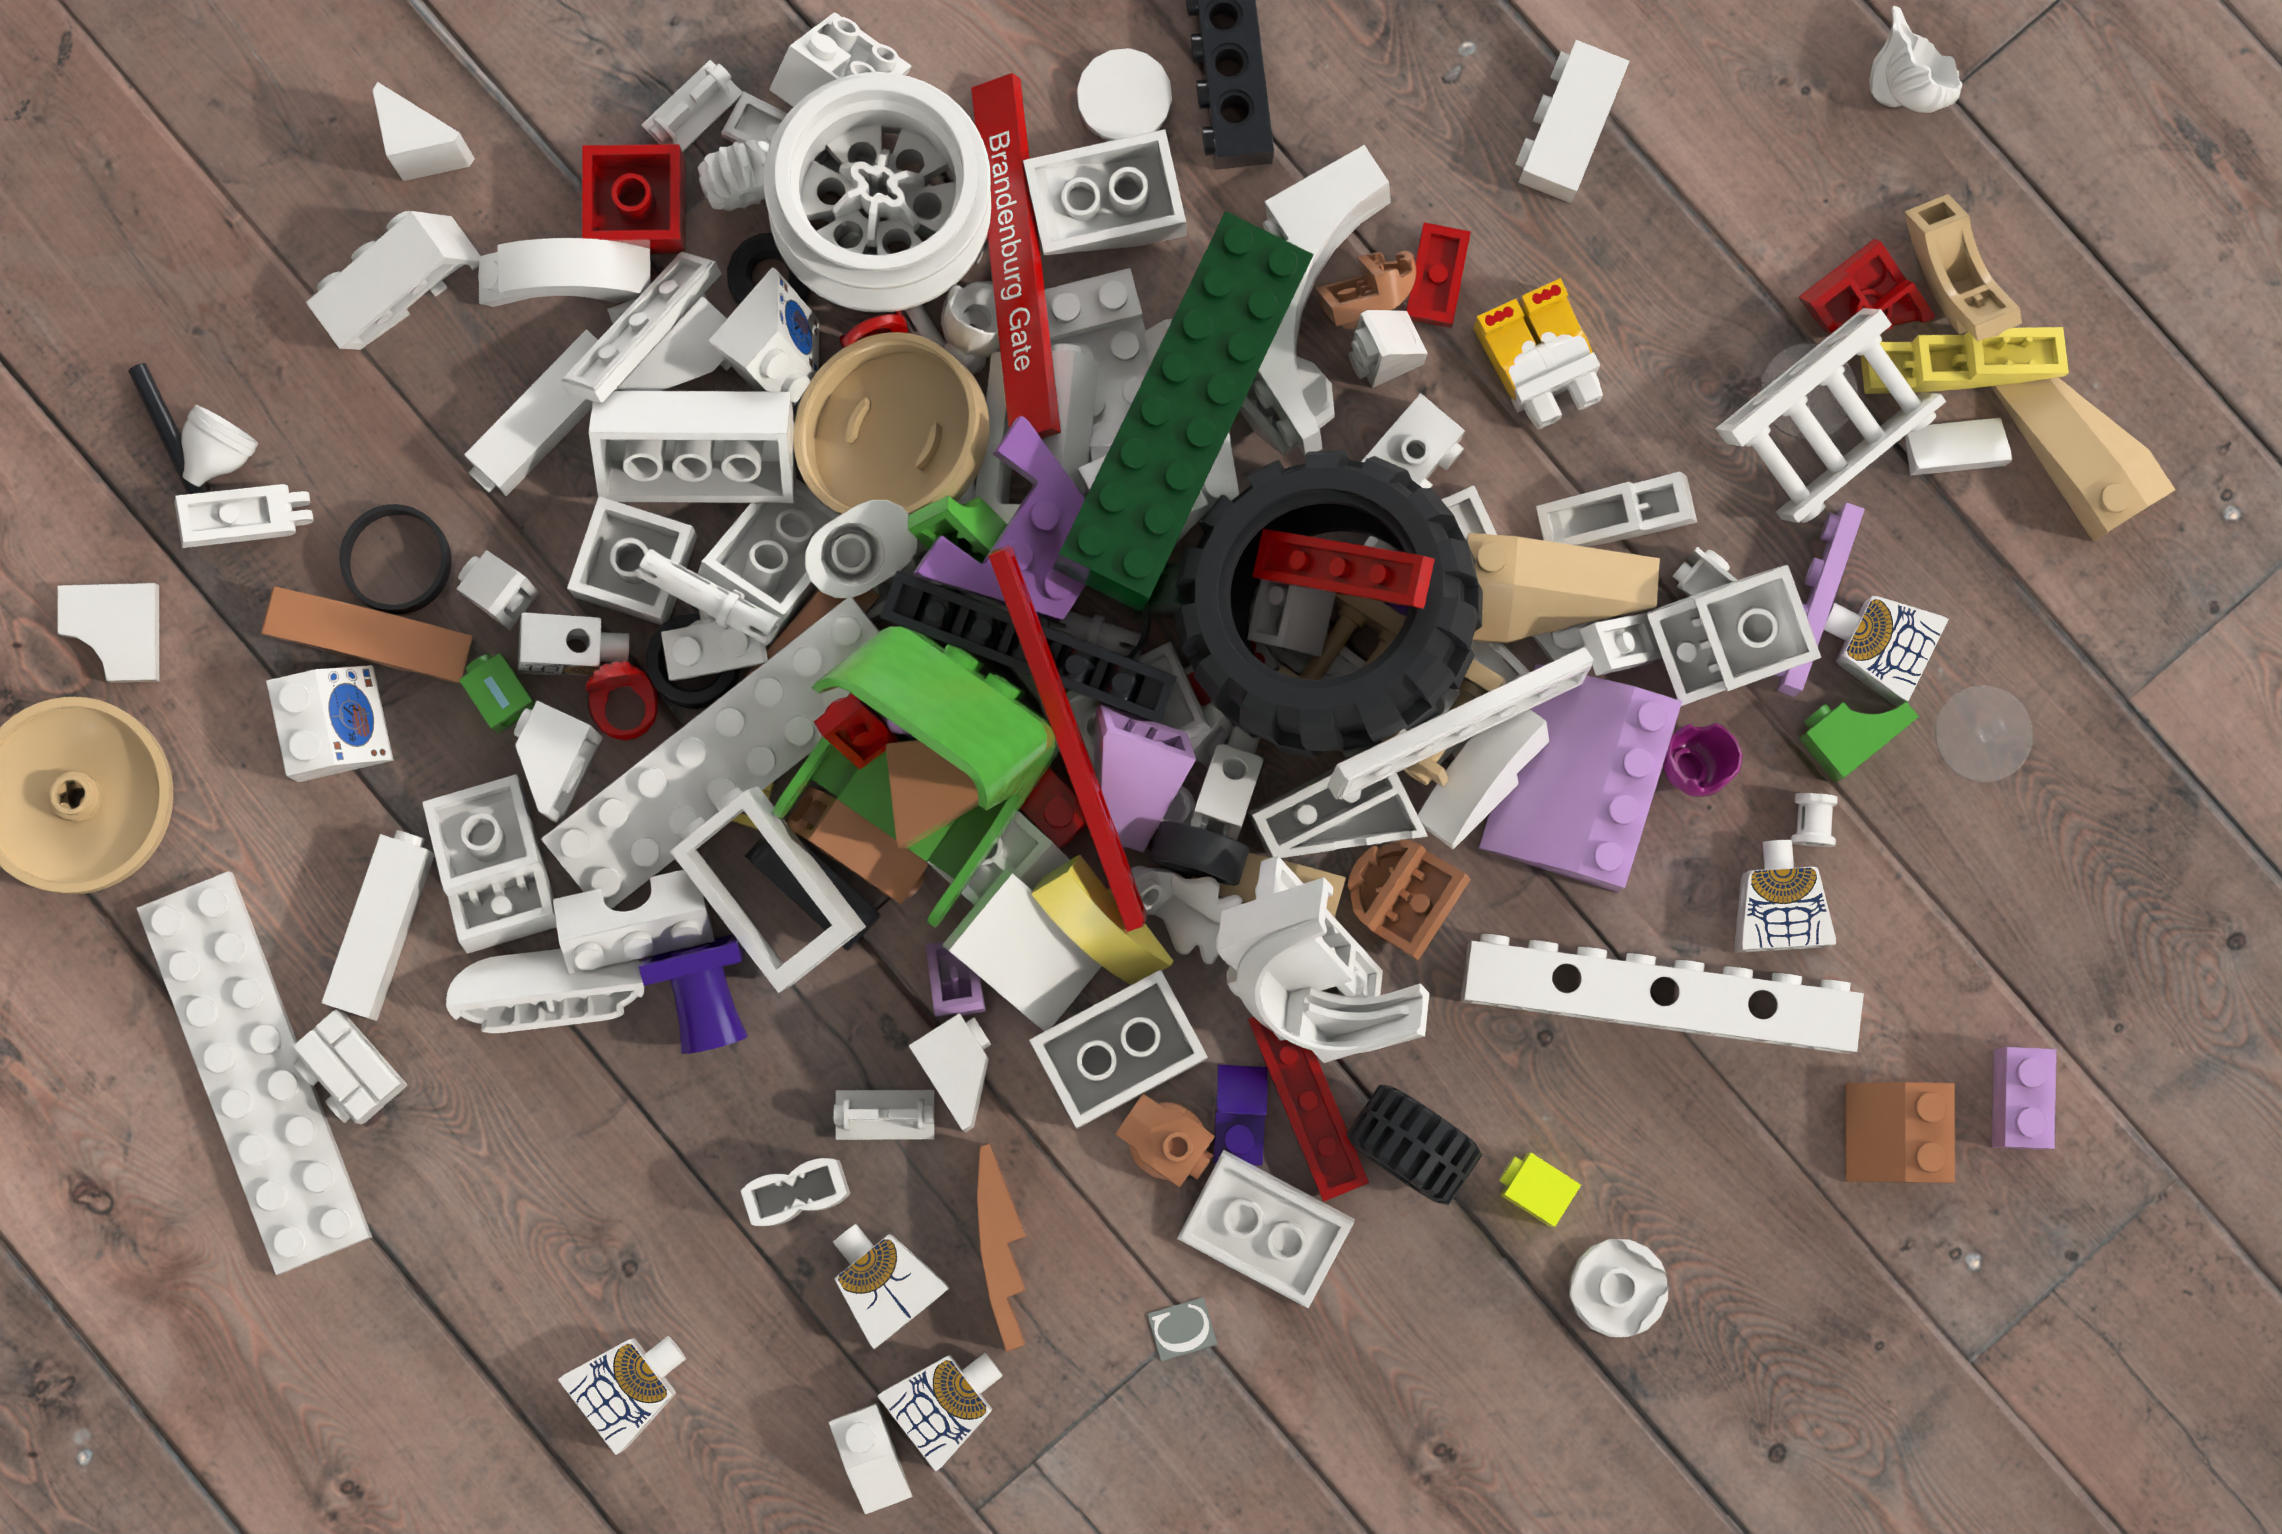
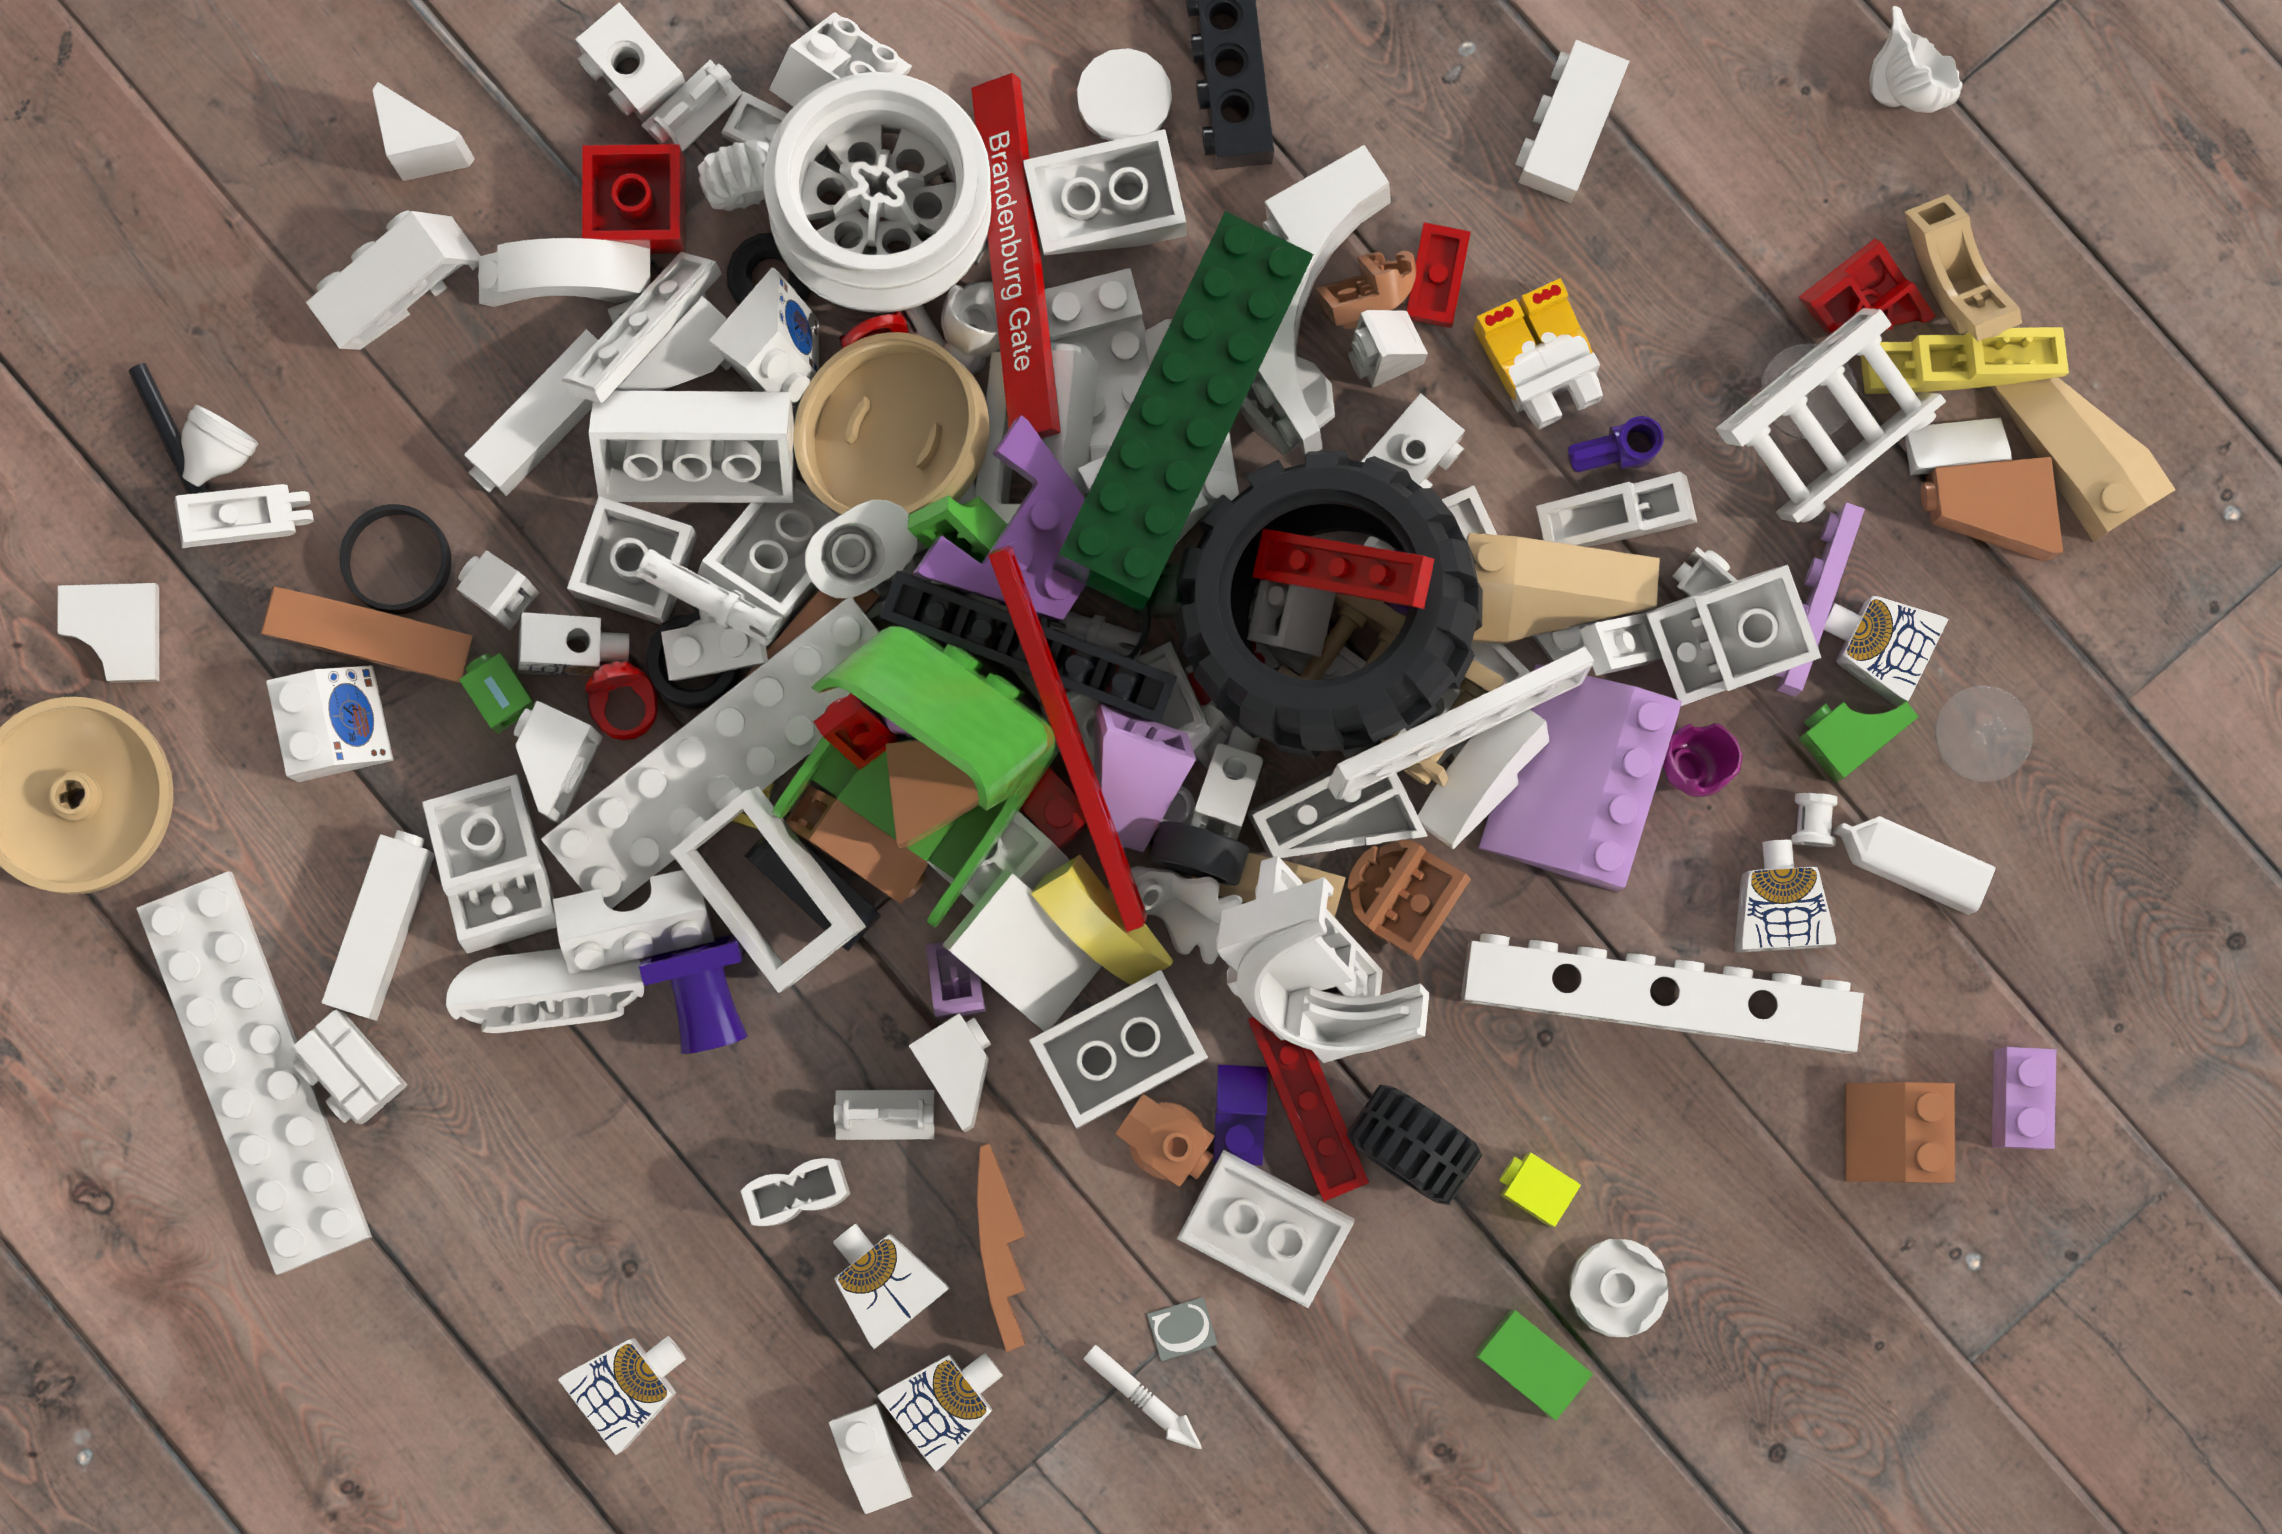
(621, 37): none -> white brick
(1177, 1427): none -> white piece
(1533, 1364): none -> bright green panel
(1614, 447): none -> dark purple axle
(1917, 863): none -> white piece
(1999, 504): none -> nougat slope

